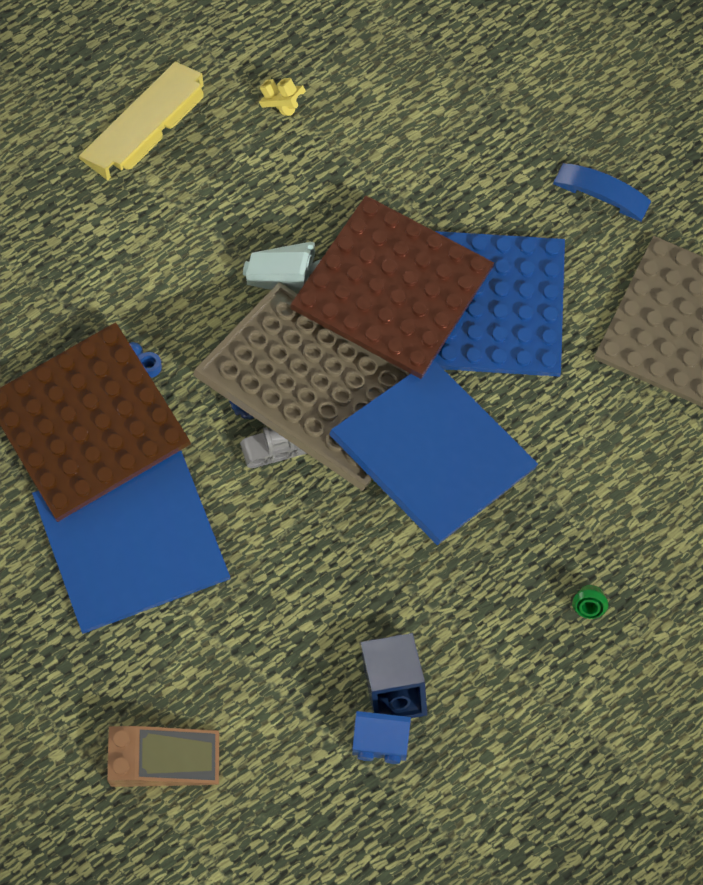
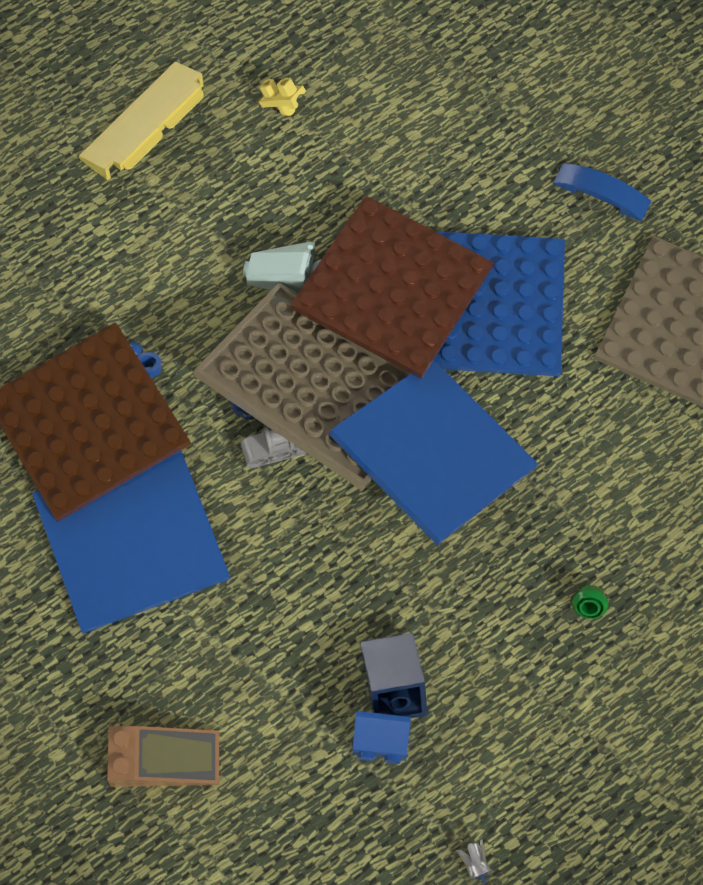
(477, 863): none -> flat silver piece

